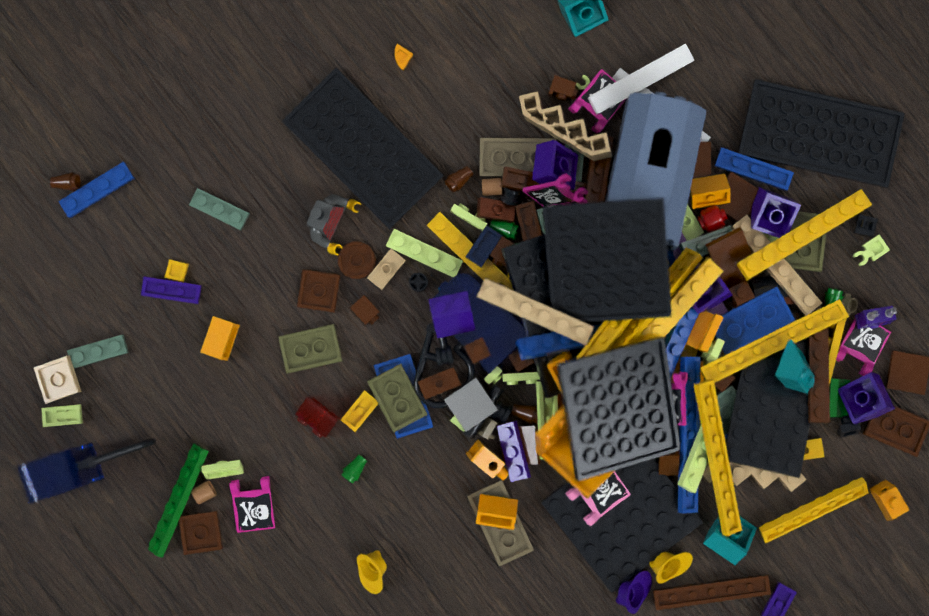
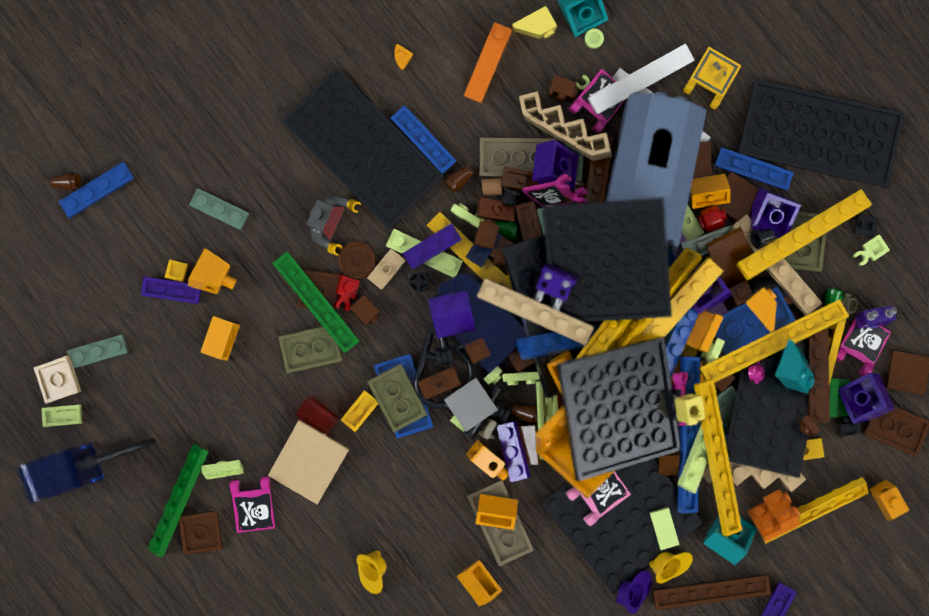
(203, 492): medium nougat beam -> none
(211, 274): none -> light orange torso
(308, 461): none -> tan piece
(316, 302): none -> green plate
(346, 290): none -> red plate
(354, 469): green cone -> none
(423, 139): none -> blue plate
(432, 246): none -> dark purple plate
(479, 583): none -> light orange brick
(486, 234): none -> reddish brown brick
(488, 62): none -> orange slope
(537, 24): none -> light yellow slope
(556, 281): none -> dark purple piece
(594, 38): none -> yellowish green tile
(664, 528): none -> yellowish green tile
(689, 408): none -> light yellow brick
(715, 74): none -> yellow flag
(756, 373): none -> dark pink plate
(762, 237): none -> black piece
(764, 307): none -> light orange slope
(774, 515): none -> orange plate
(808, 426): none -> reddish brown plate

